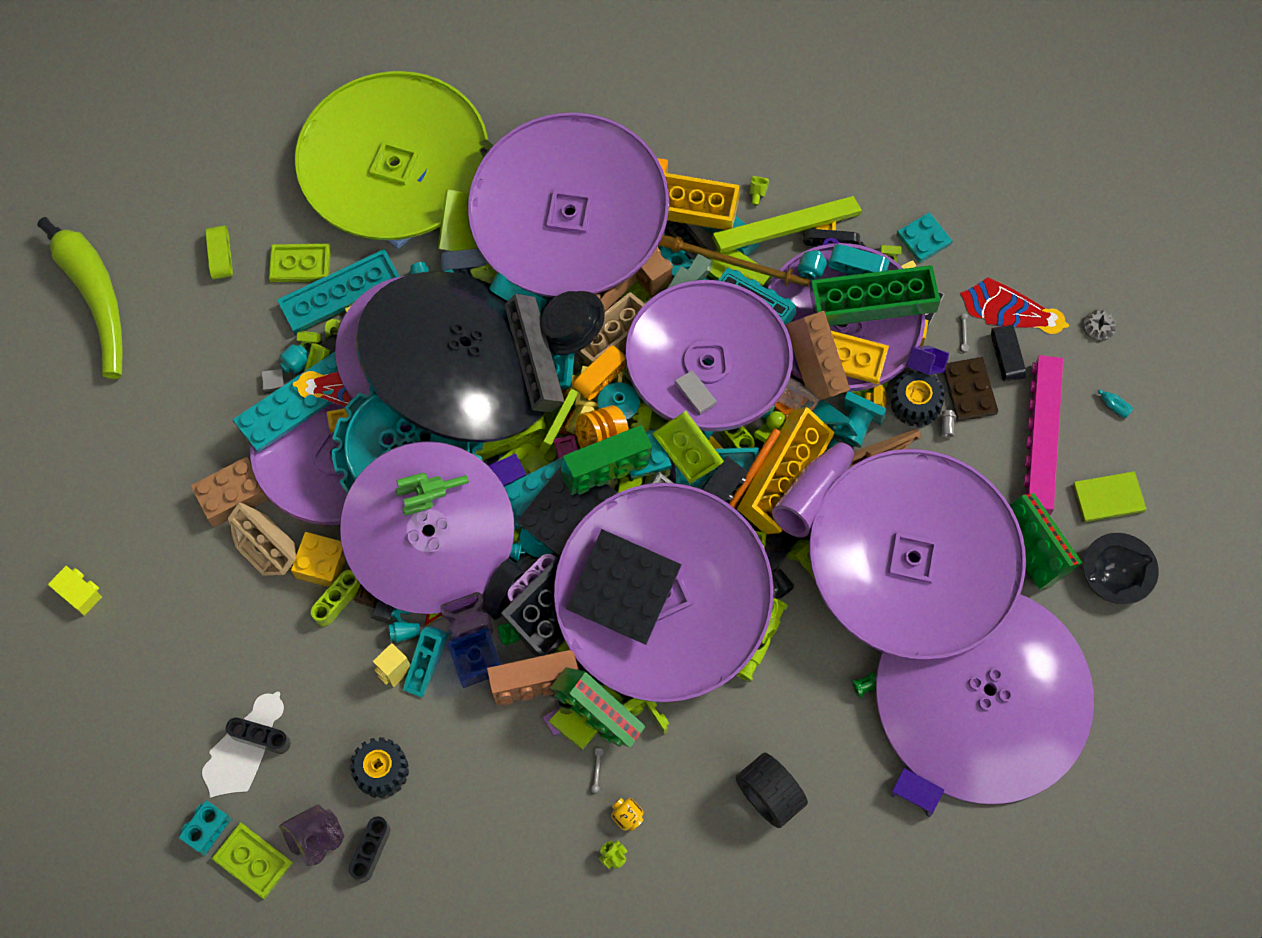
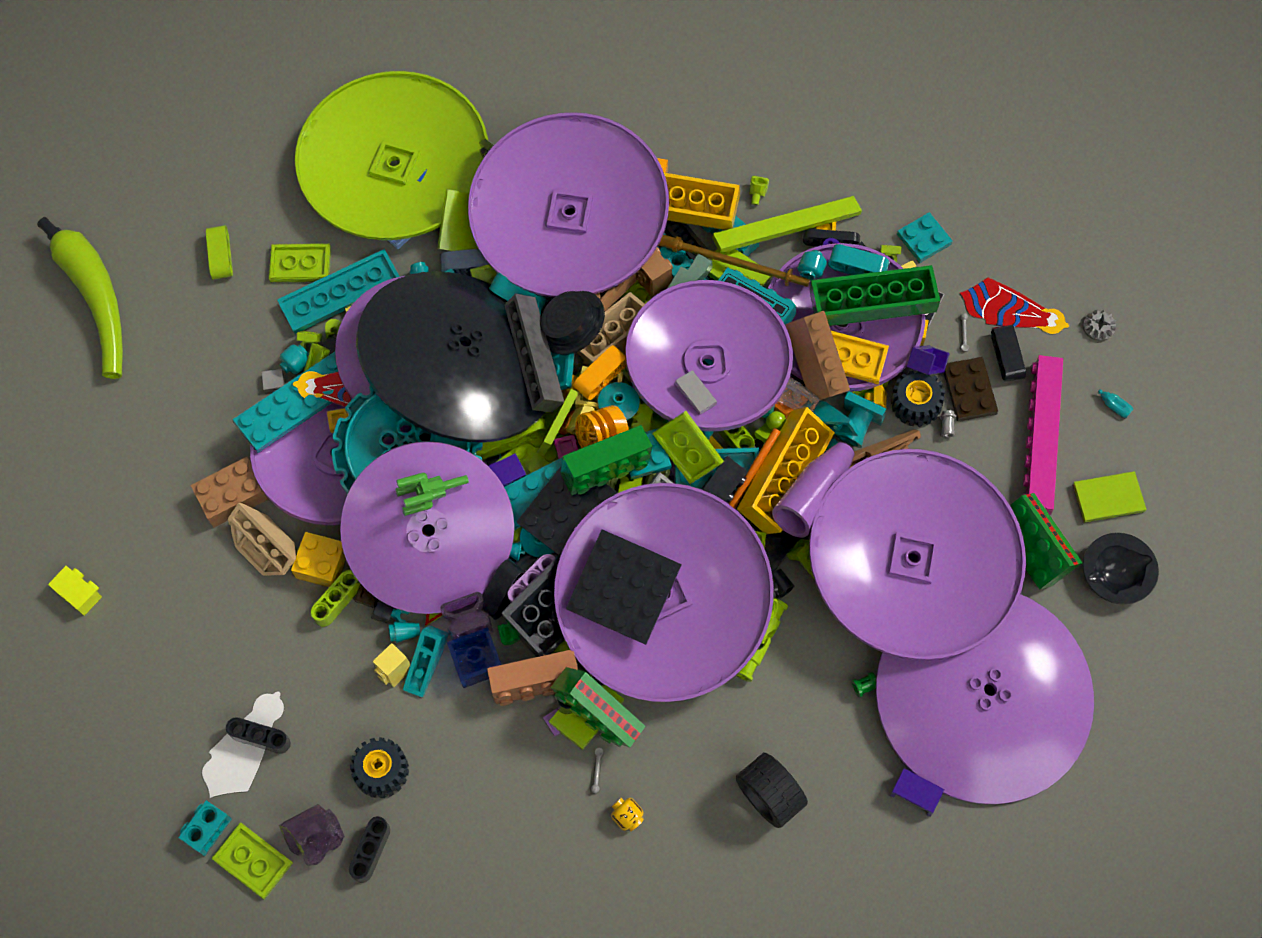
(613, 854): lime gear -> none
(636, 706): lime bracket -> none

